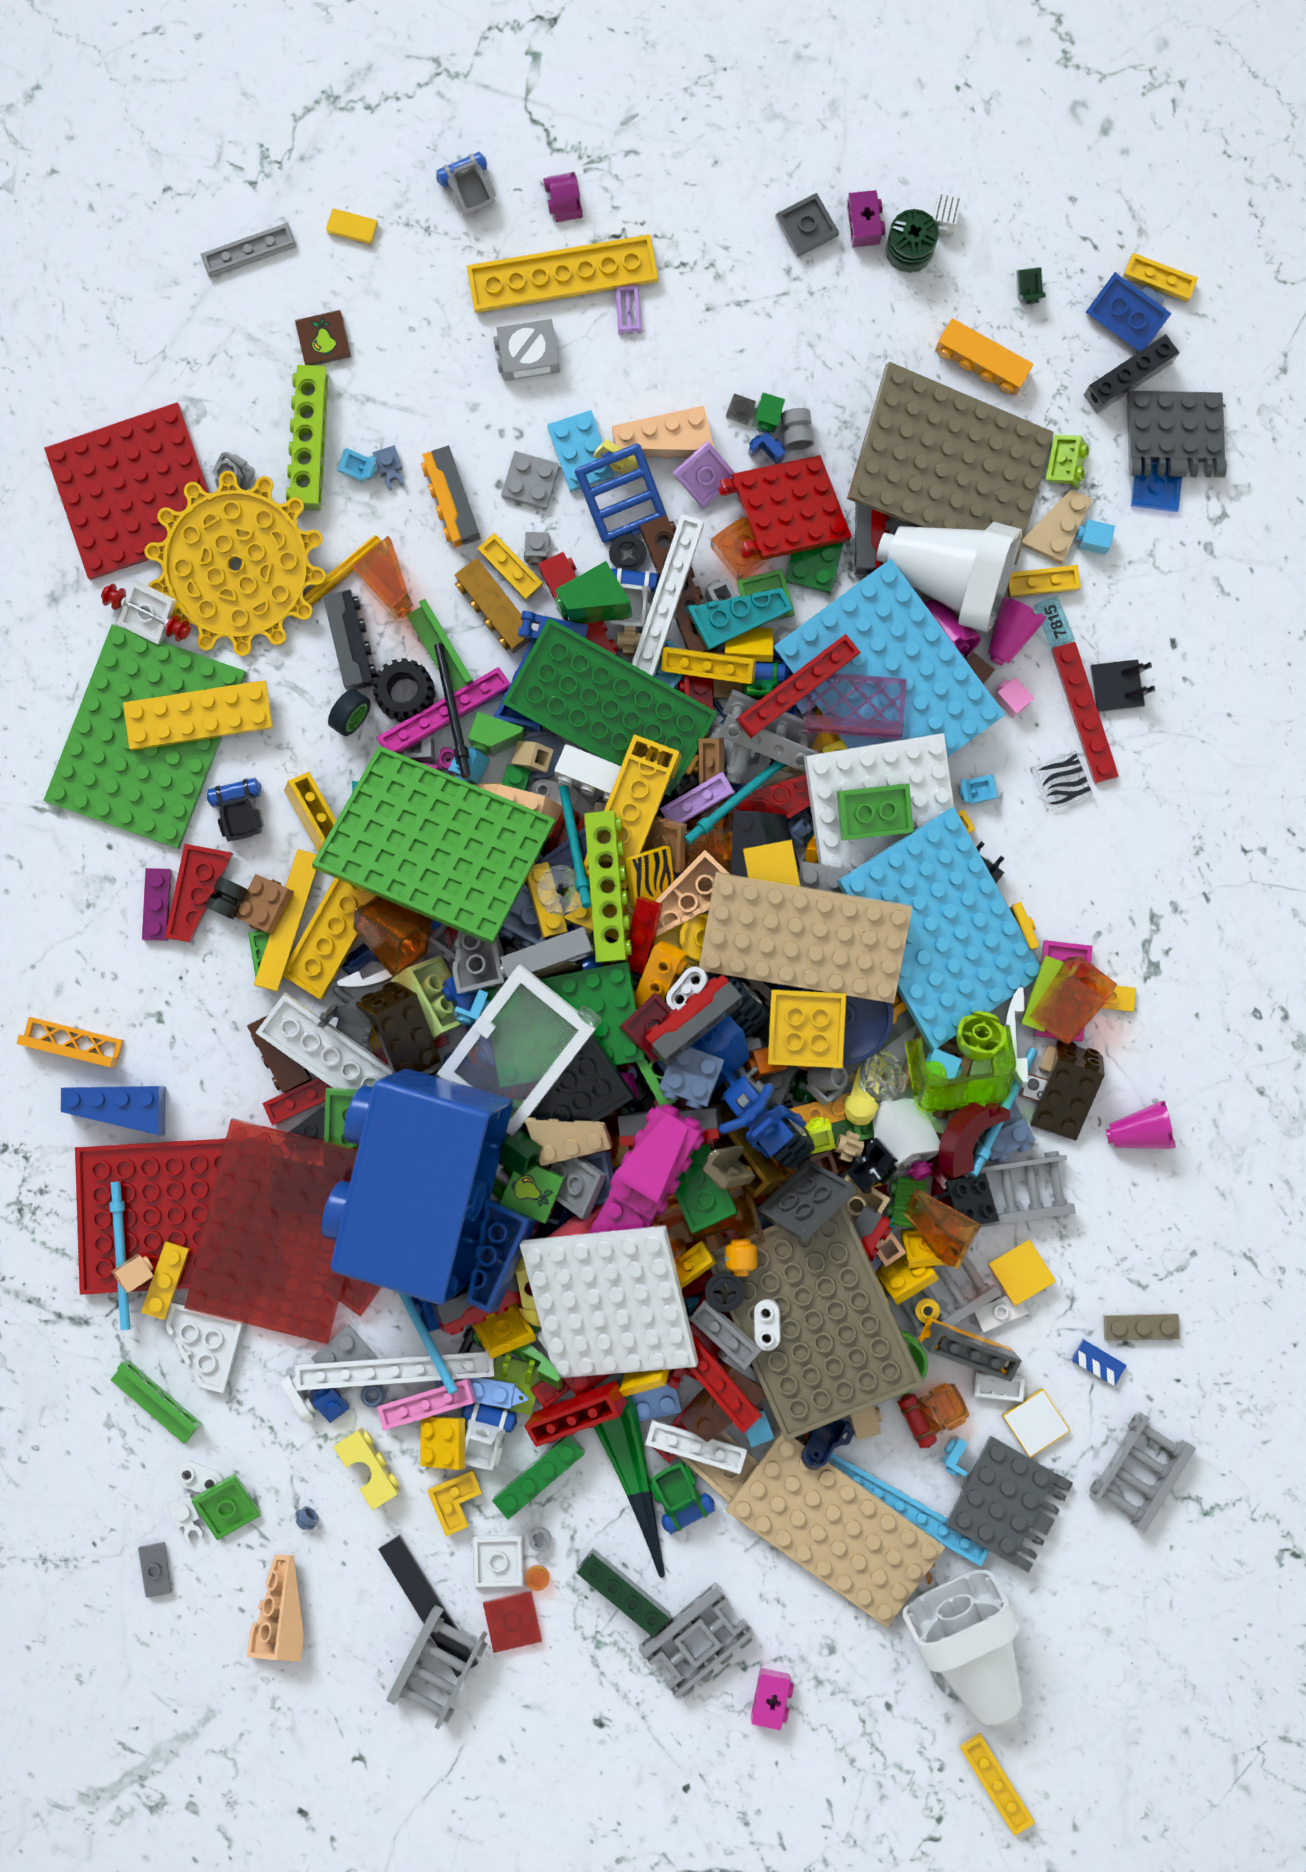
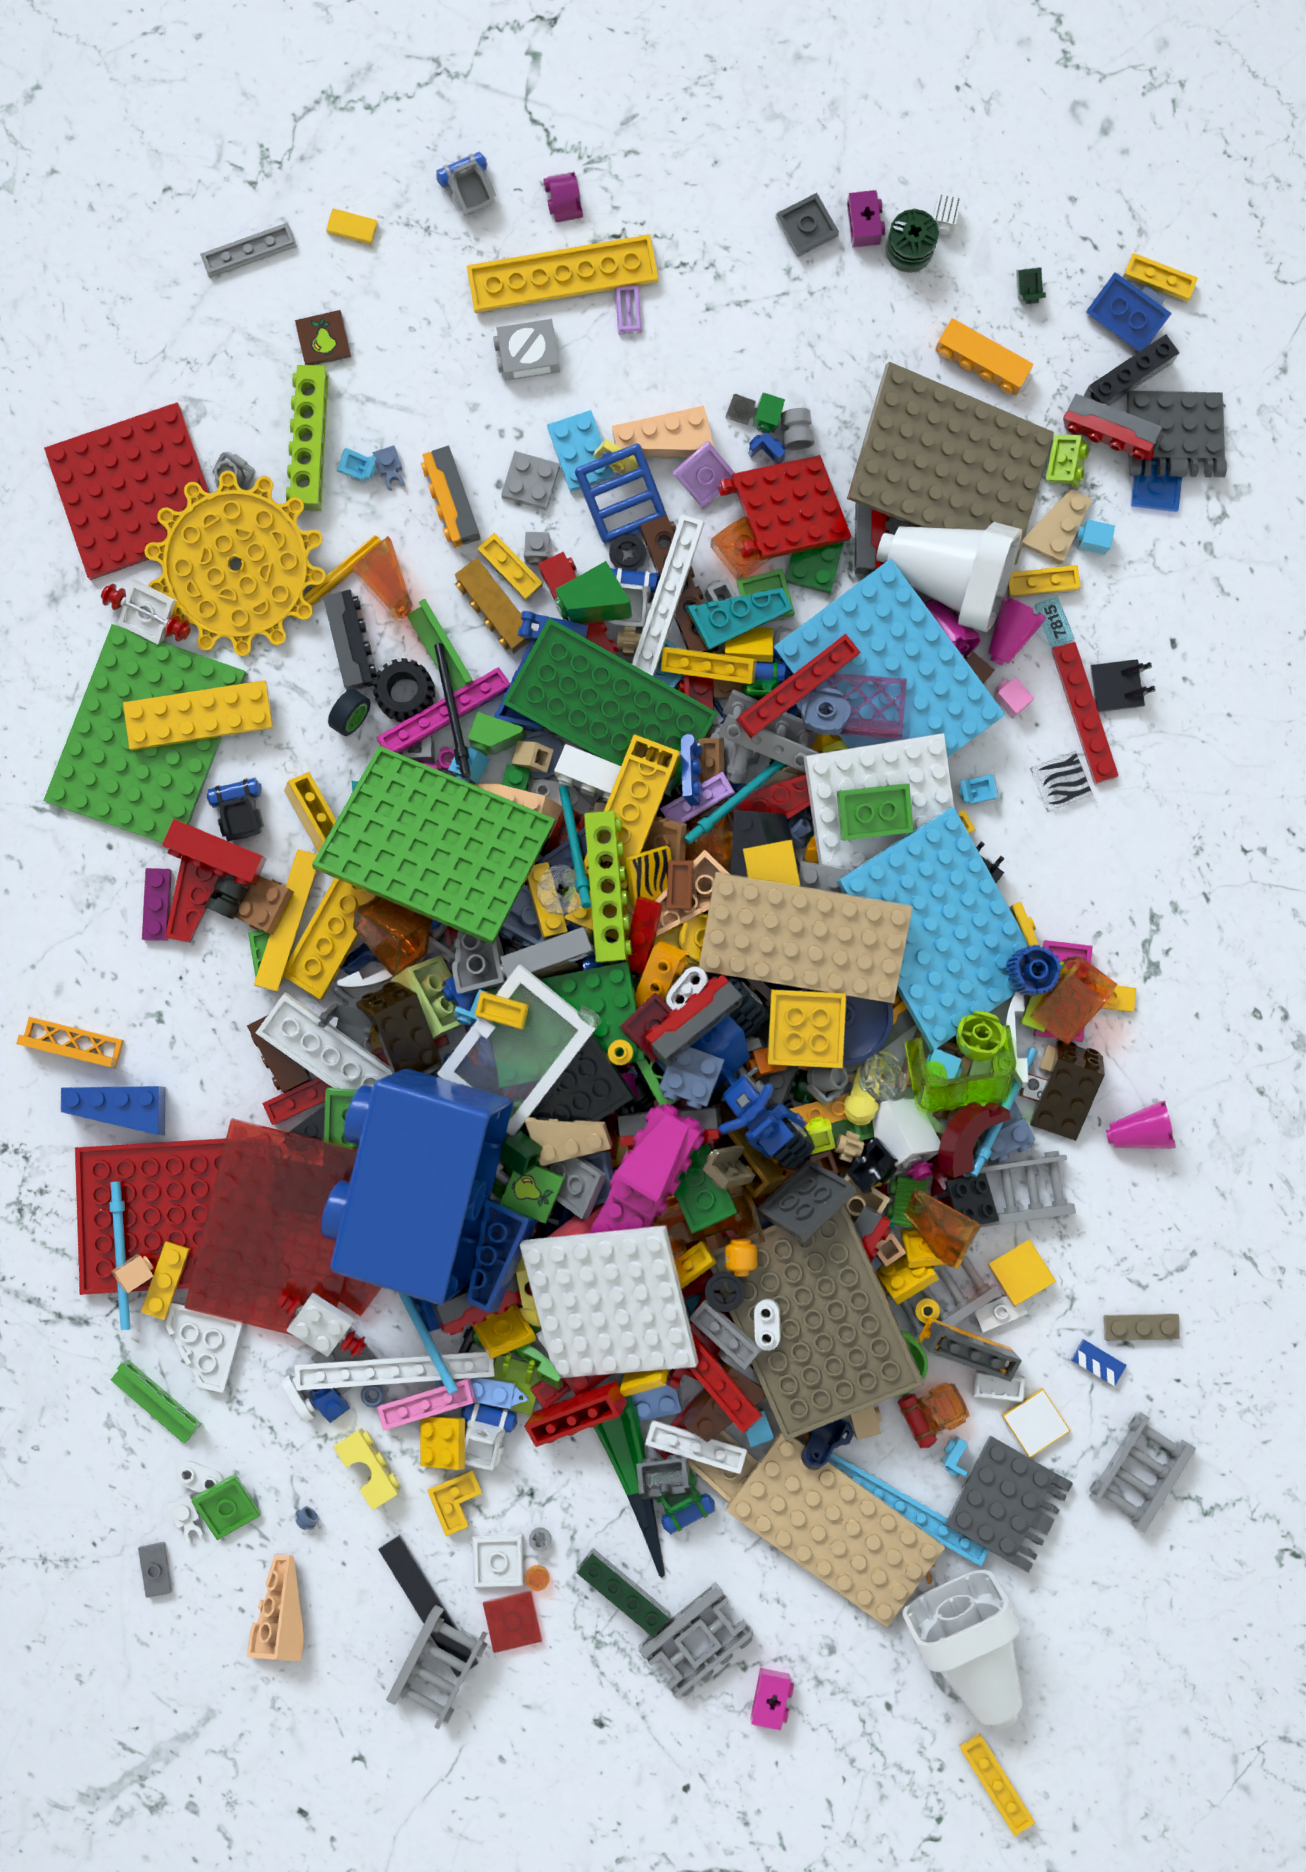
(214, 852): none -> red brick
(320, 1324): none -> white plate
(502, 1010): none -> yellow tile
(538, 1476): green brick -> none
(628, 1052): none -> yellow plate
(663, 1477): none -> dark grey window
(680, 885): none -> dark orange tile
(691, 769): none -> blue plate
(821, 723): none -> sand blue plate
(1021, 974): none -> blue brick
(1113, 427): none -> piece

